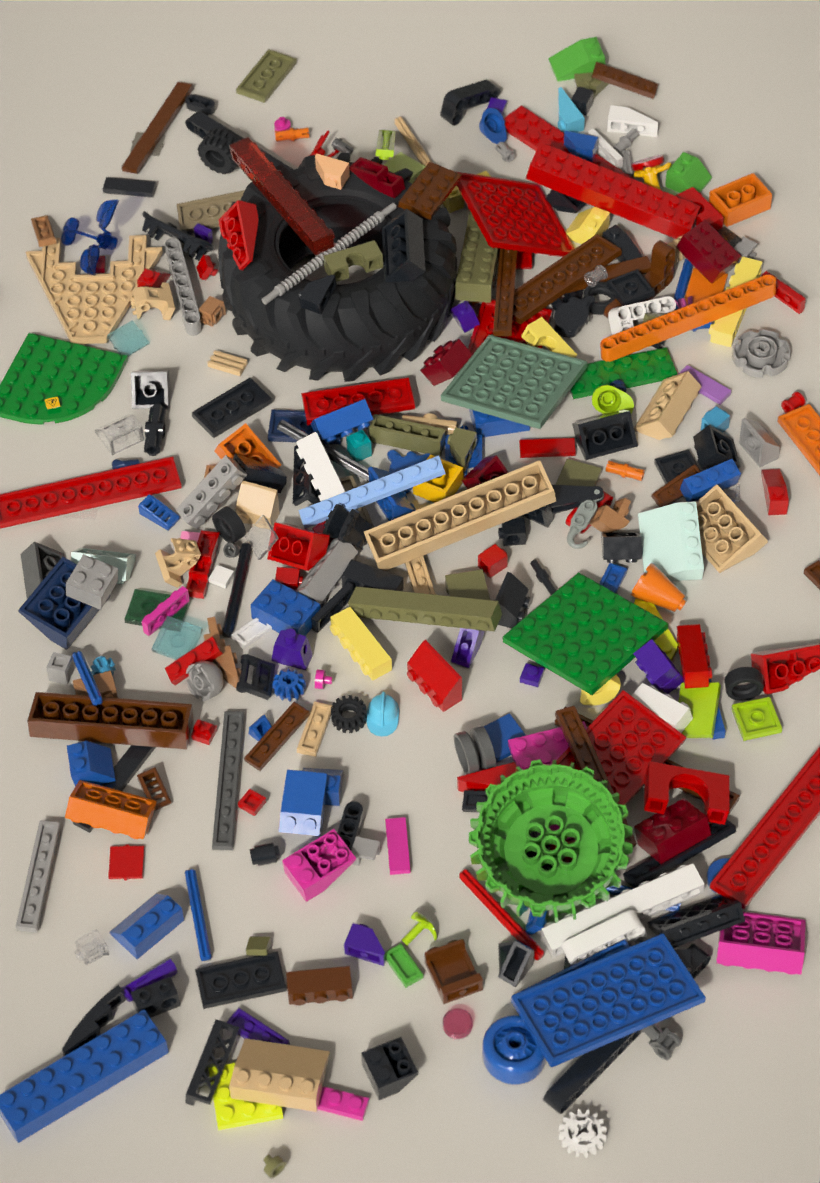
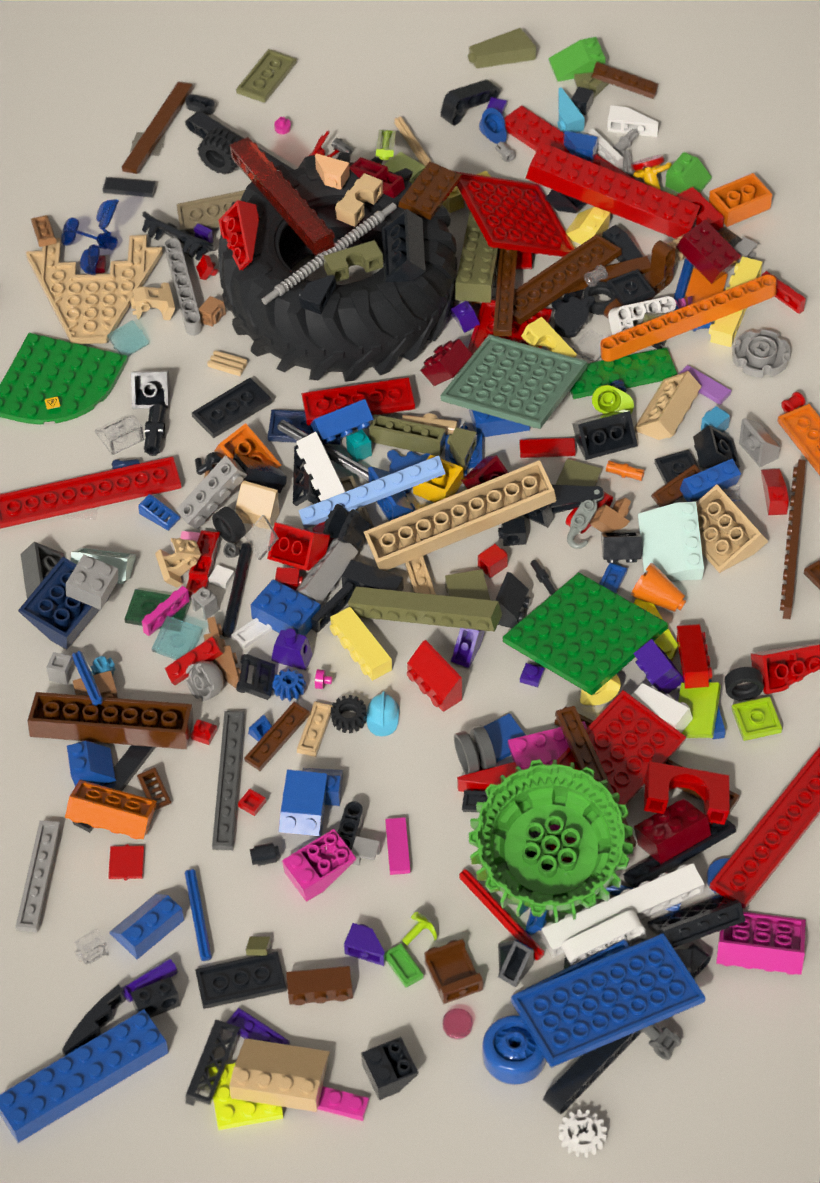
(152, 278): red slope -> none
(207, 600): none -> light grey window
(213, 457): none -> black plate
(274, 1166): olive tile -> none
(291, 134): orange pin -> none
(351, 207): none -> tan arch
(502, 50): none -> olive slope
(589, 346): none -> clear piece
(792, 543): none -> reddish brown plate

